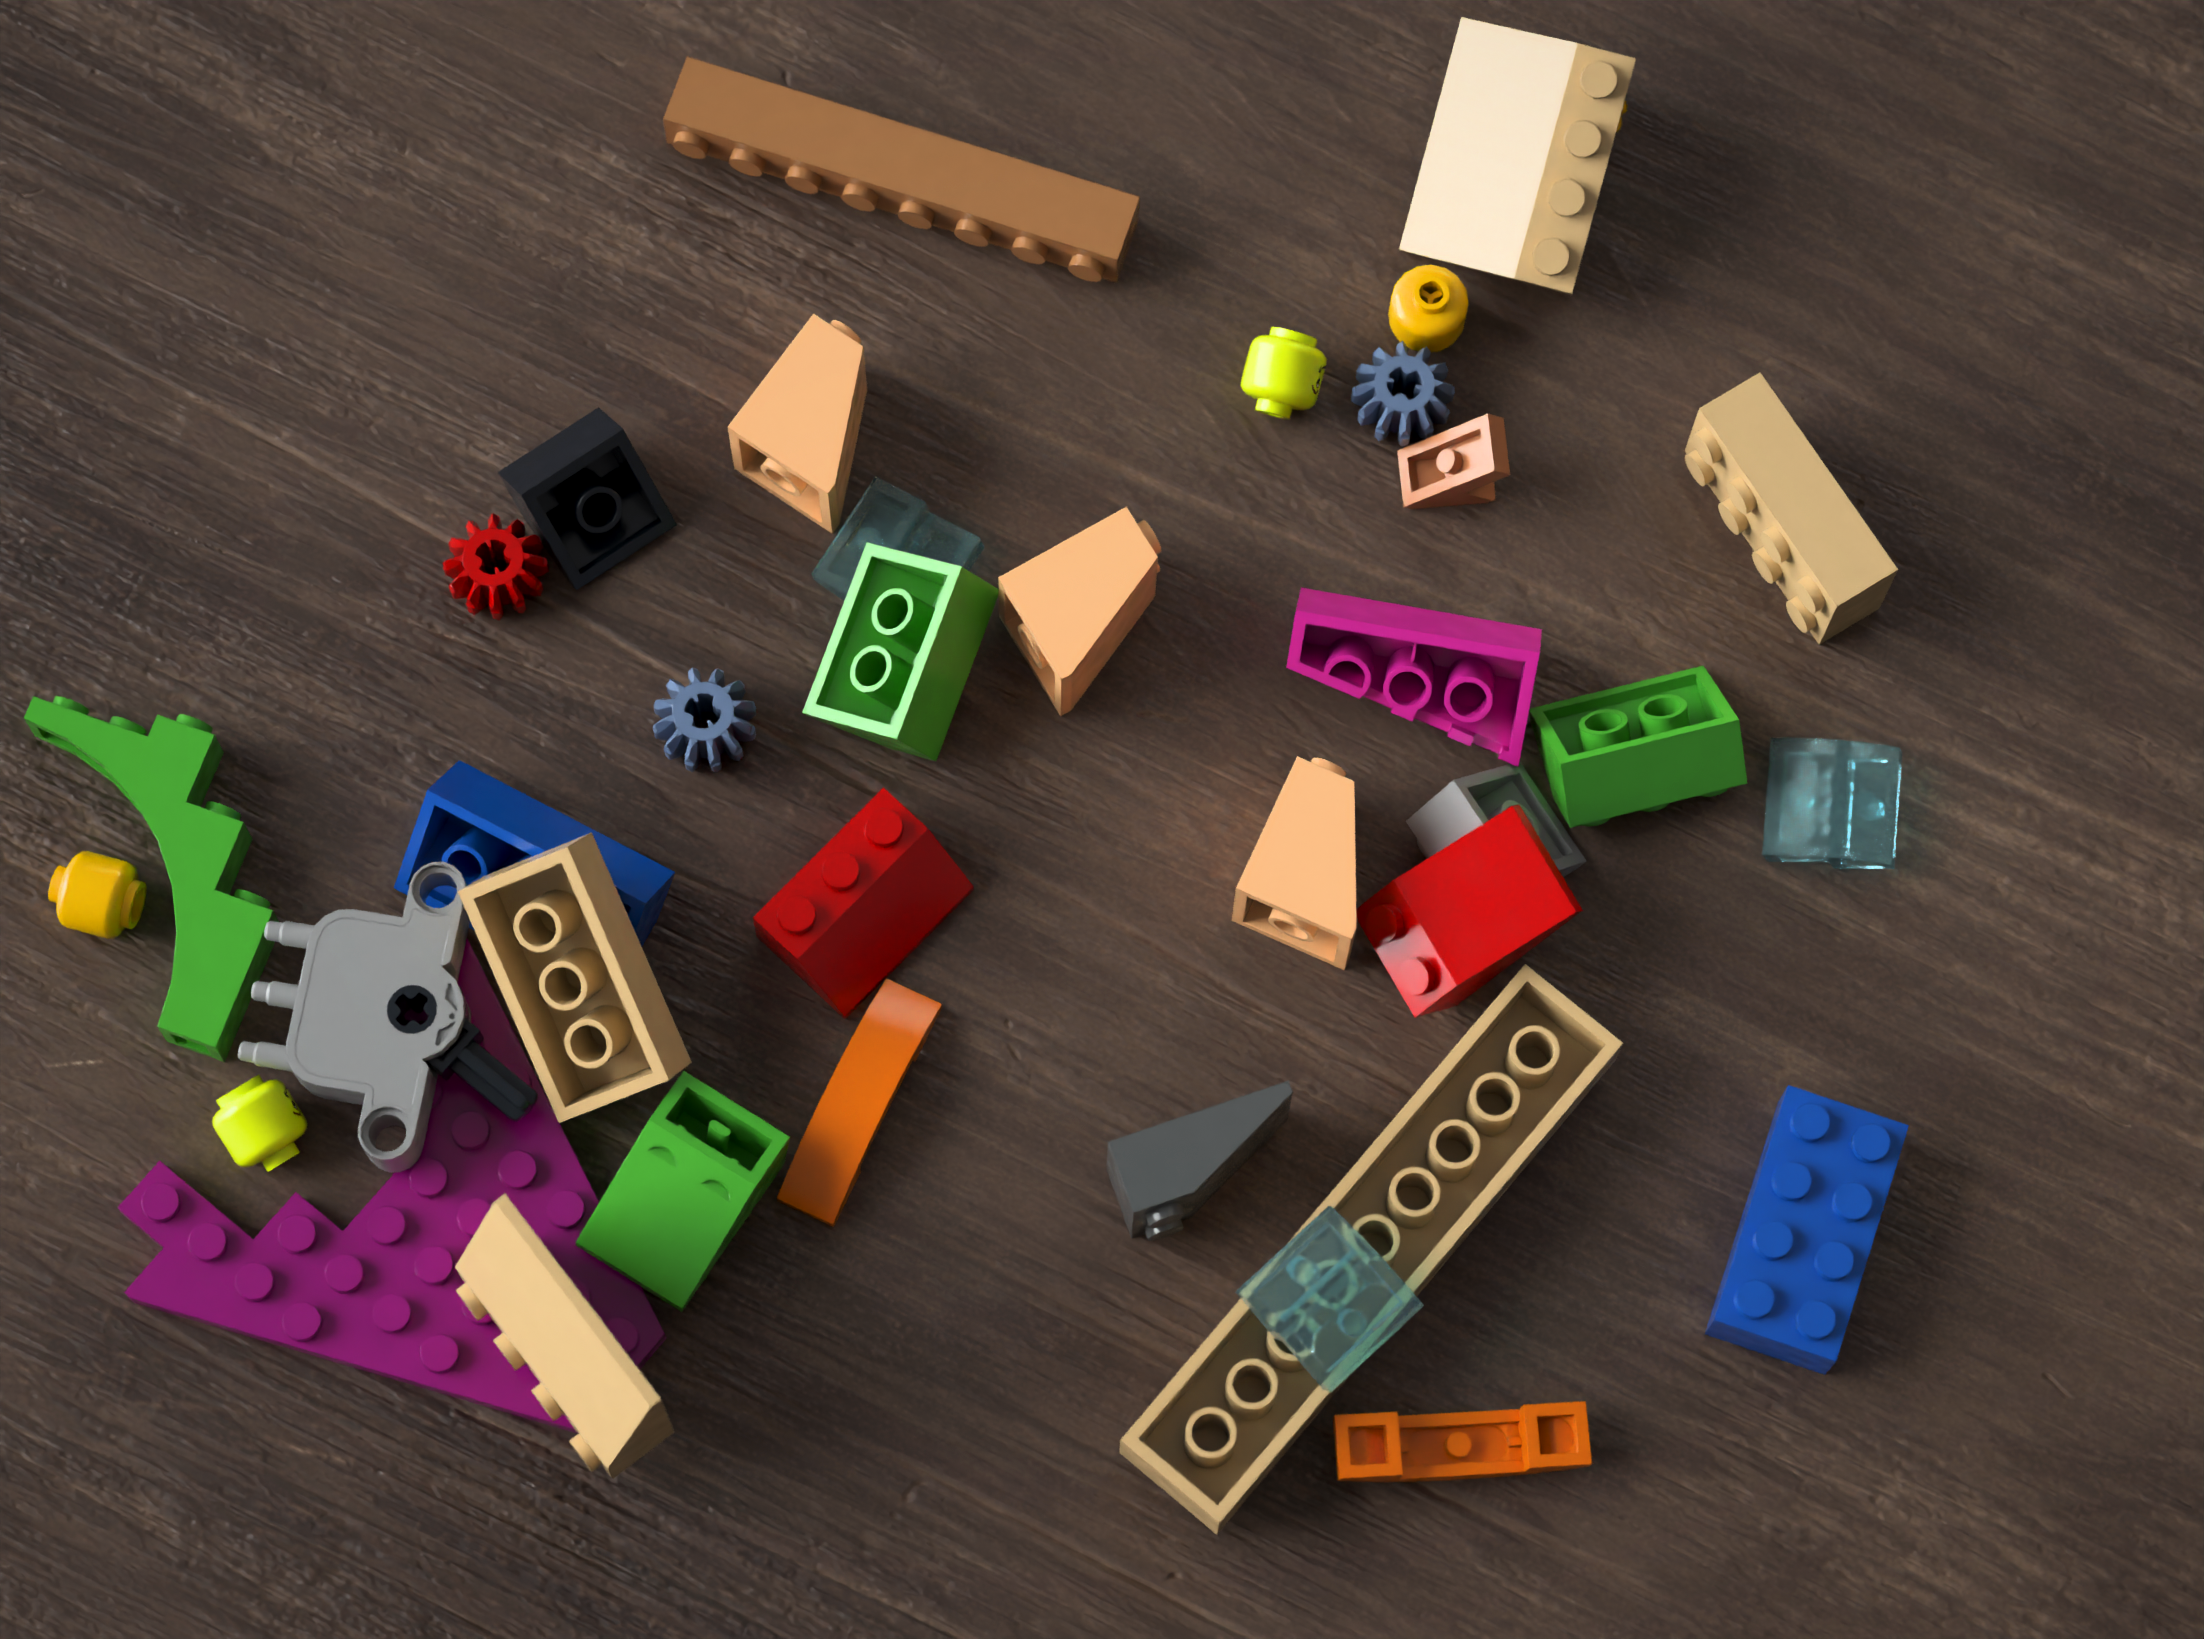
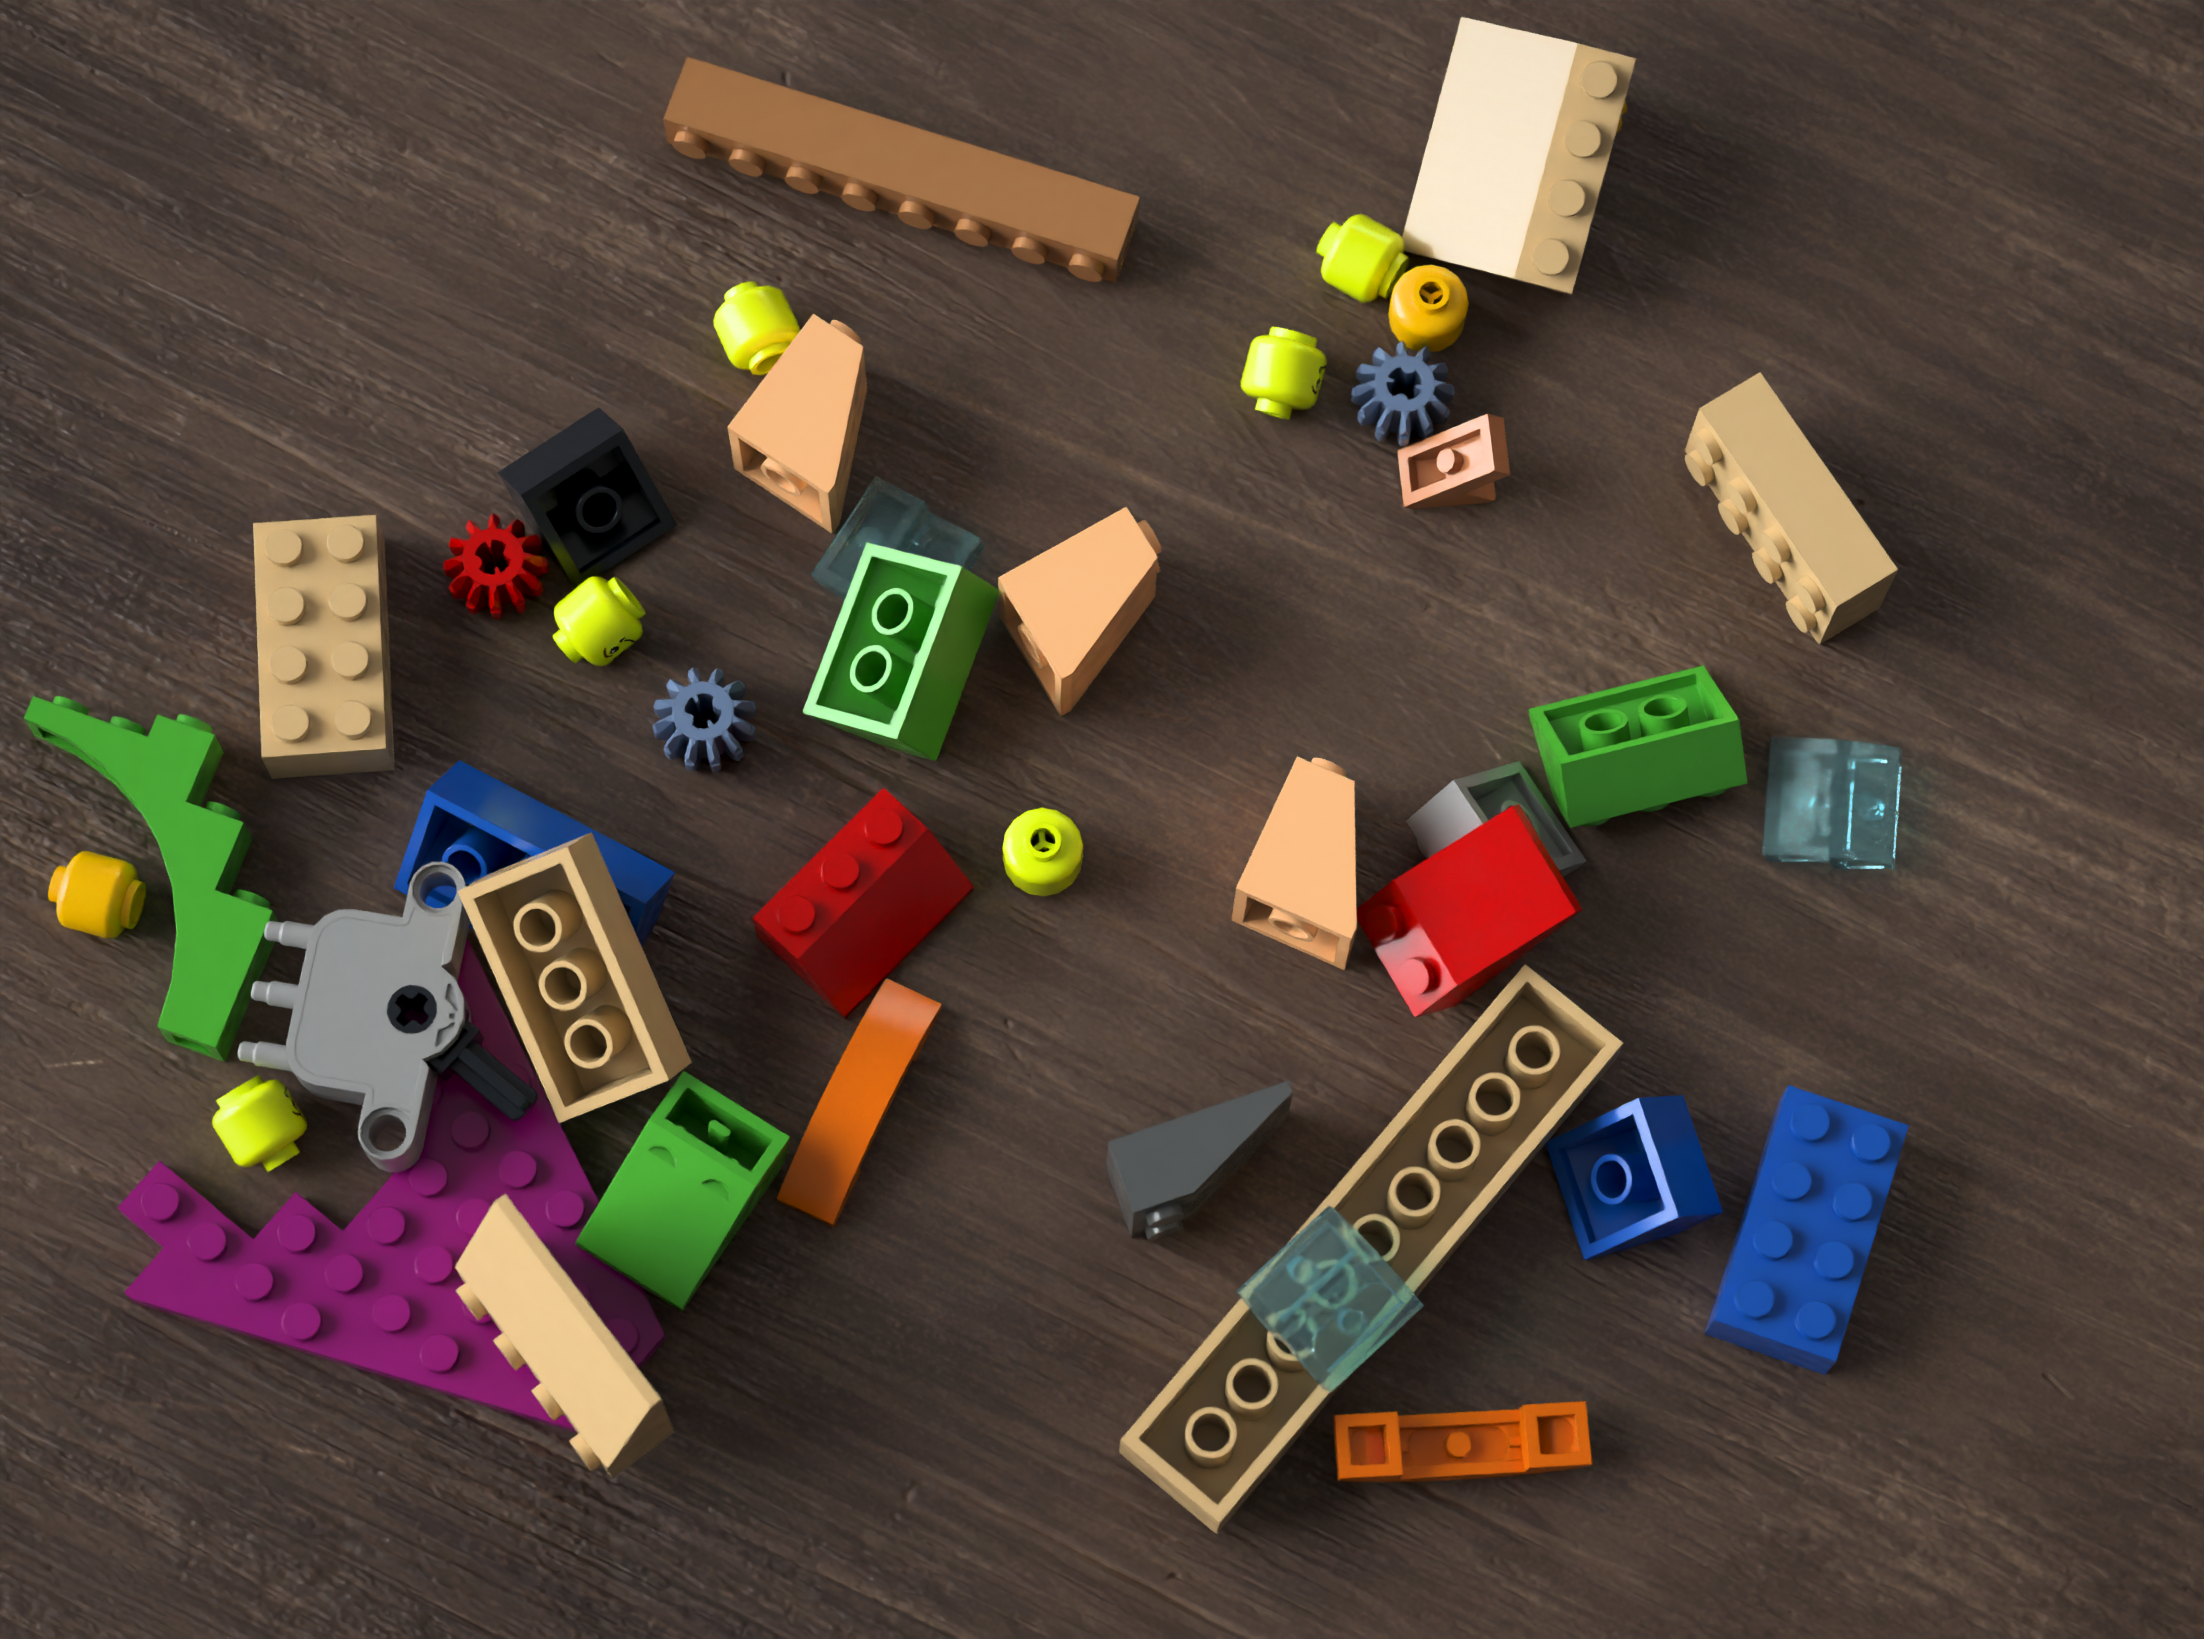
(323, 646): none -> tan brick
(598, 621): none -> neon yellow head
(755, 326): none -> neon yellow head
(1041, 871): none -> neon yellow head
(1362, 258): none -> neon yellow head
(1422, 664): dark pink wedge -> none
(1633, 1176): none -> blue slope

